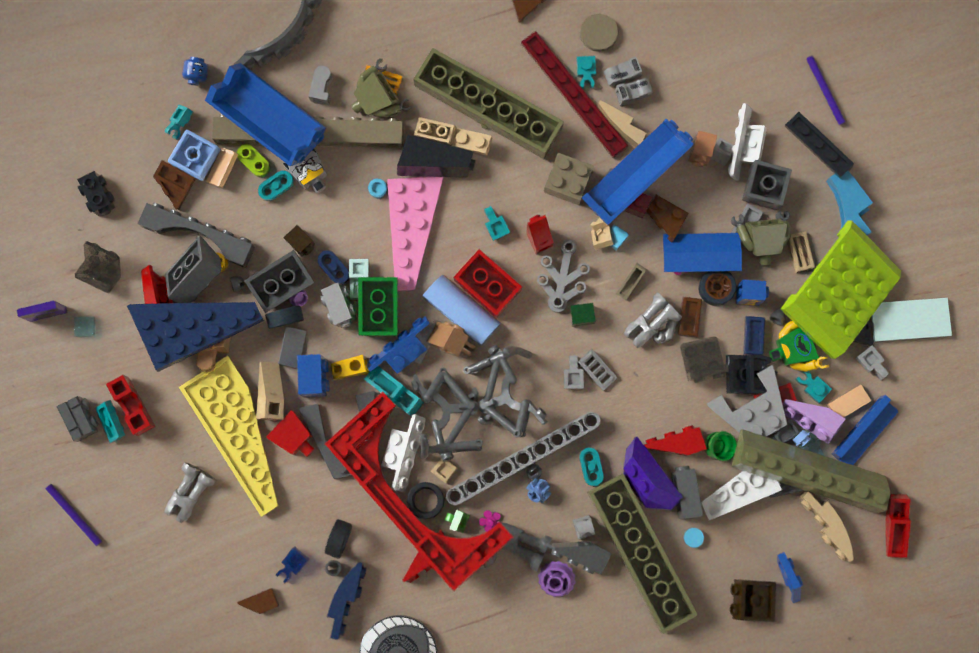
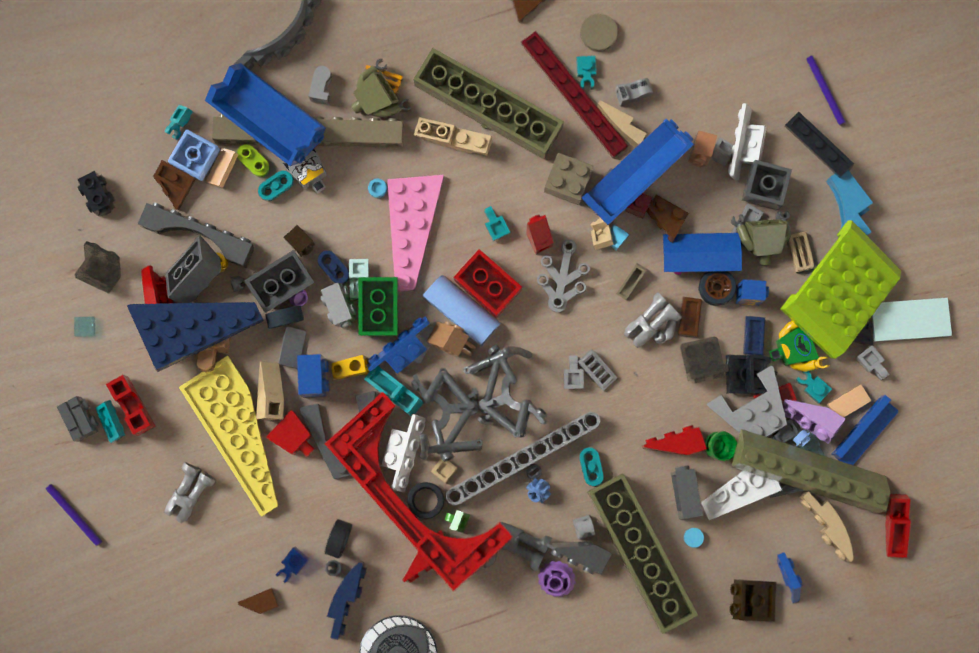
(41, 311): dark purple tile -> none
(195, 71): blue head -> none
(433, 159): black slope -> none
(489, 520): dark pink plant -> none
(582, 314): dark green panel -> none
(623, 72): light grey leg -> none
(648, 479): dark purple wedge -> none
(778, 317): dark grey hinge -> none

